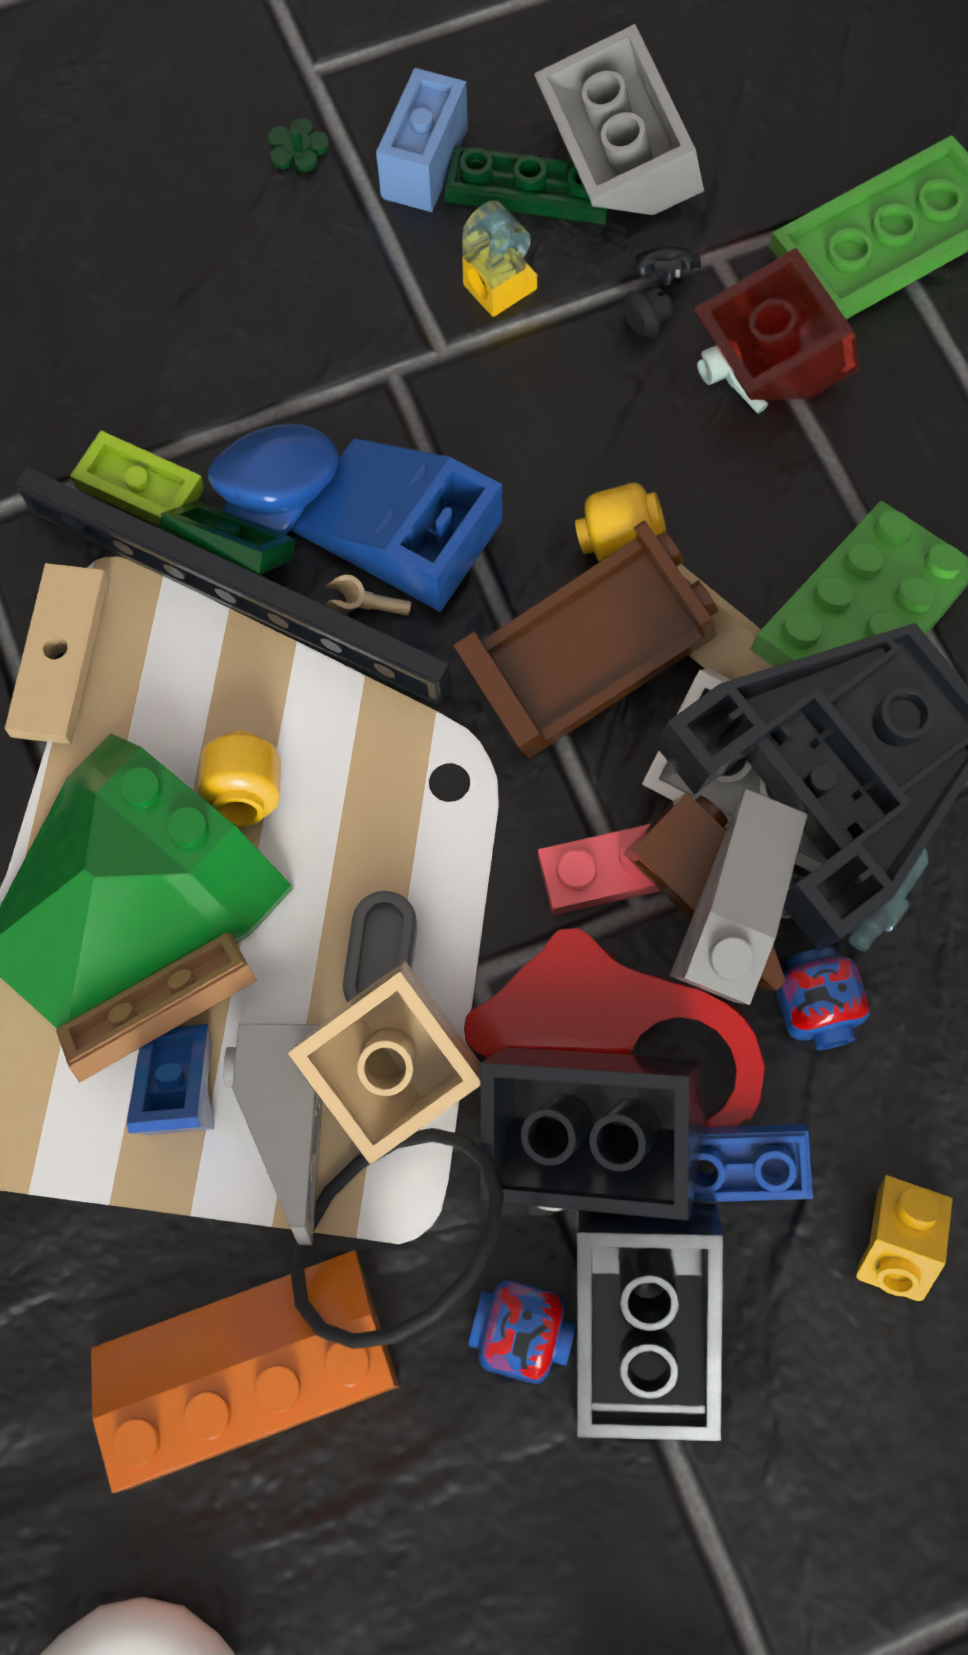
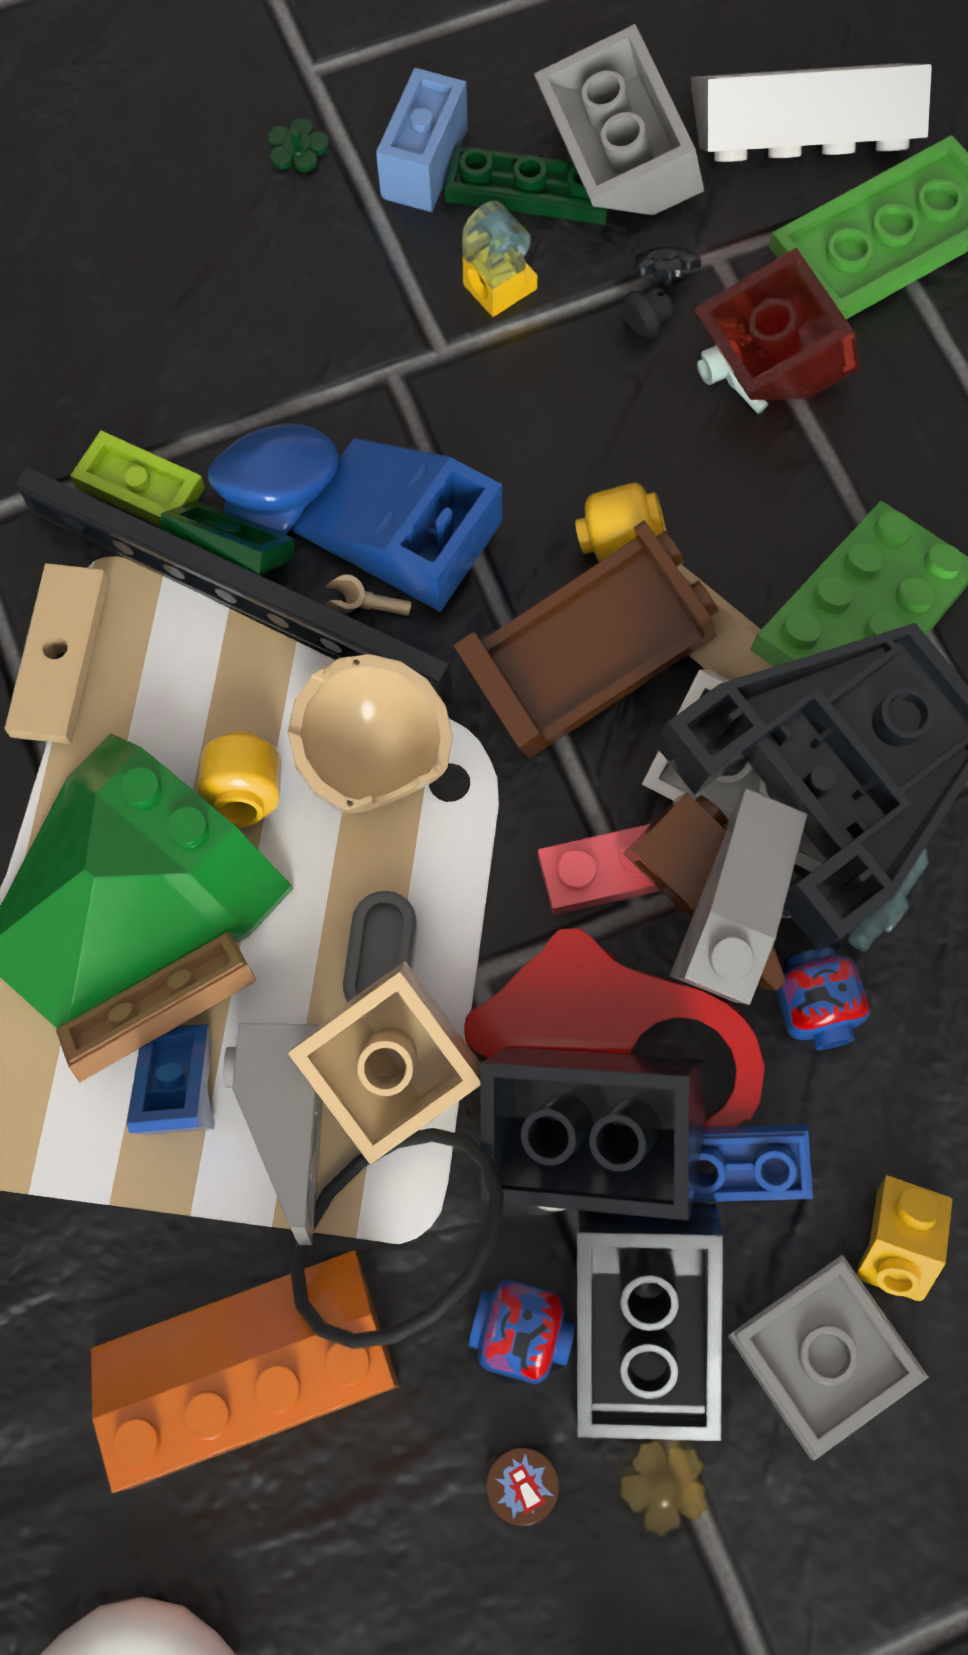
(368, 733): none -> tan cylinder
(522, 1486): none -> tile
(664, 1486): none -> clear yellow plant
(812, 109): none -> white slope
(827, 1357): none -> light grey tile

